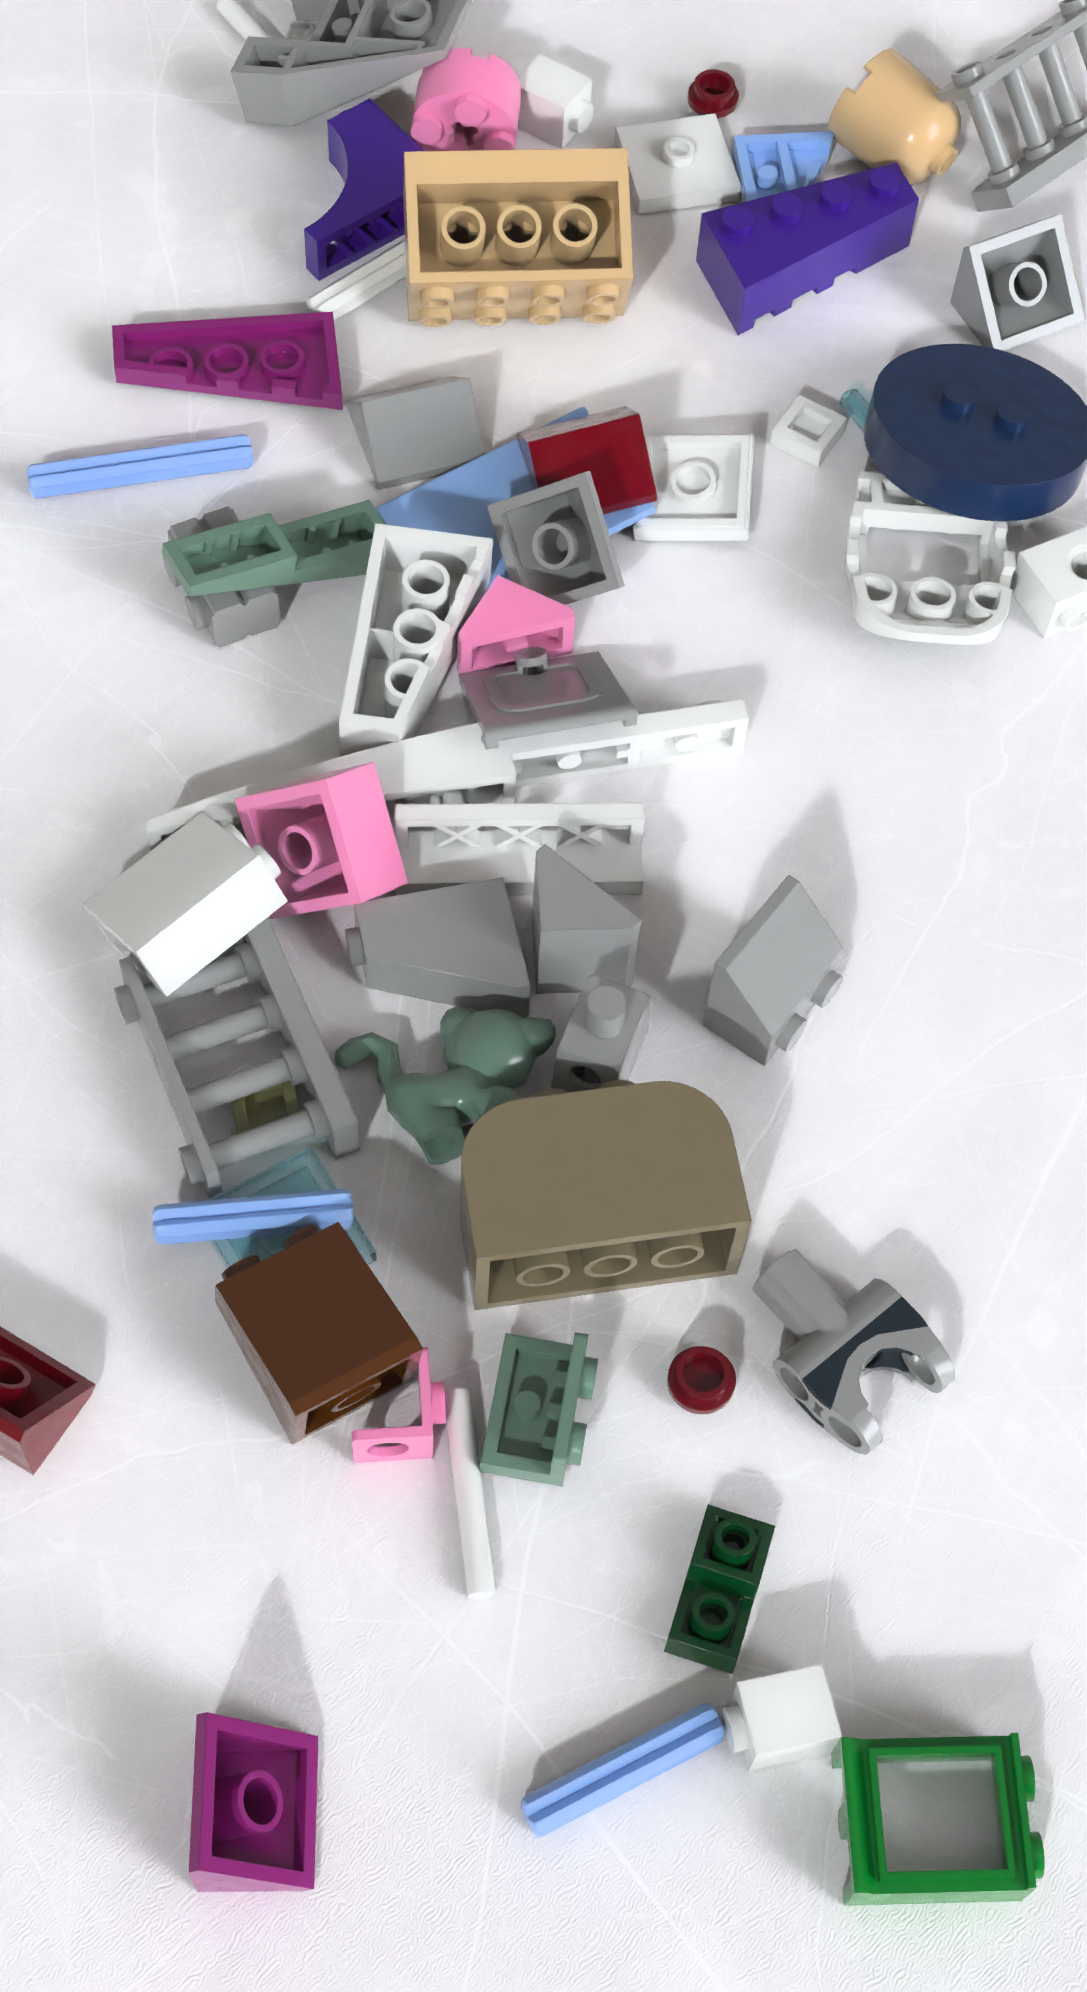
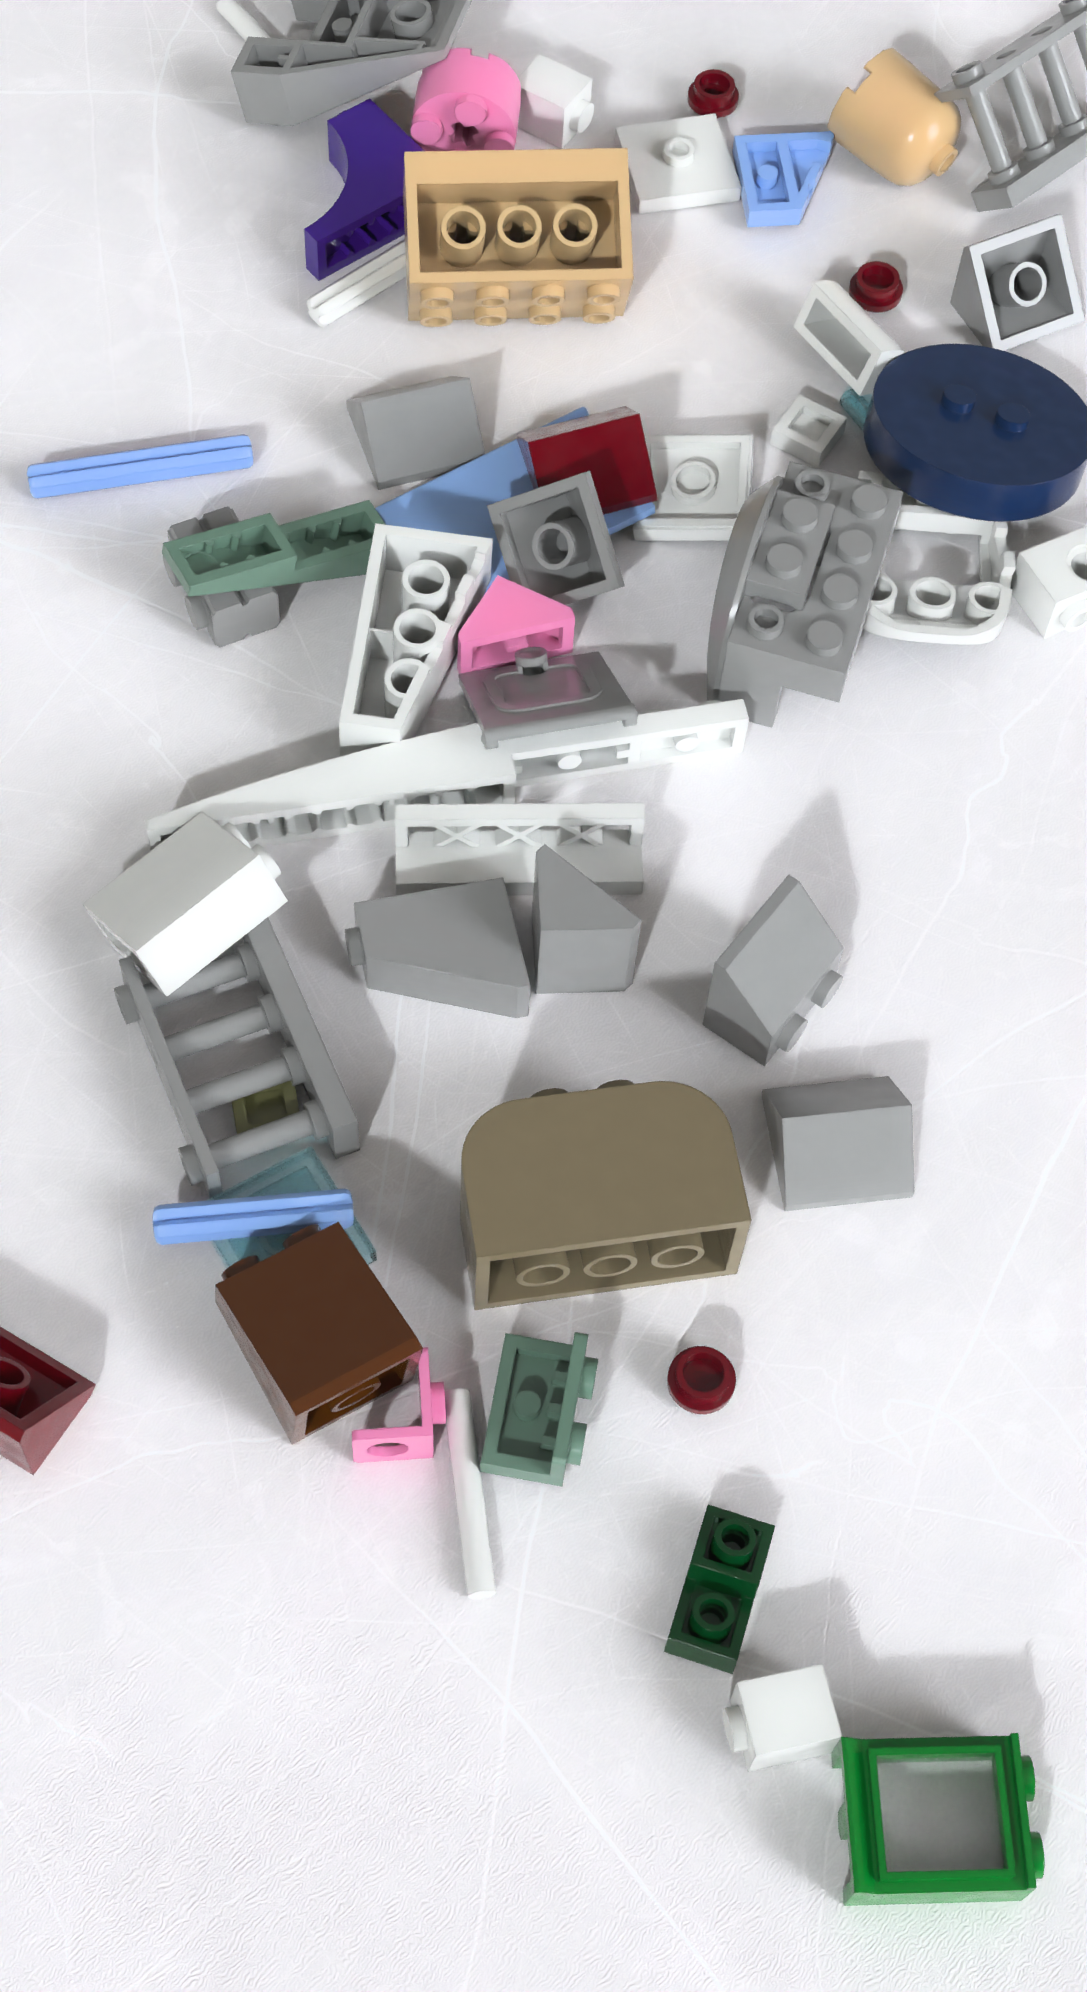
(241, 357): magenta wing -> none
(252, 1807): magenta slope -> none
(326, 838): bright pink slope -> none
(485, 1059): sand green animal -> none
(602, 1034): light grey torso -> none
(622, 1769): light blue axle -> none
(772, 555): none -> light grey piece
(802, 239): dark purple wedge -> none
(841, 1142): none -> light grey slope
(844, 1343): light grey connector -> none
(845, 336): none -> white brick
(876, 287): none -> dark red plate

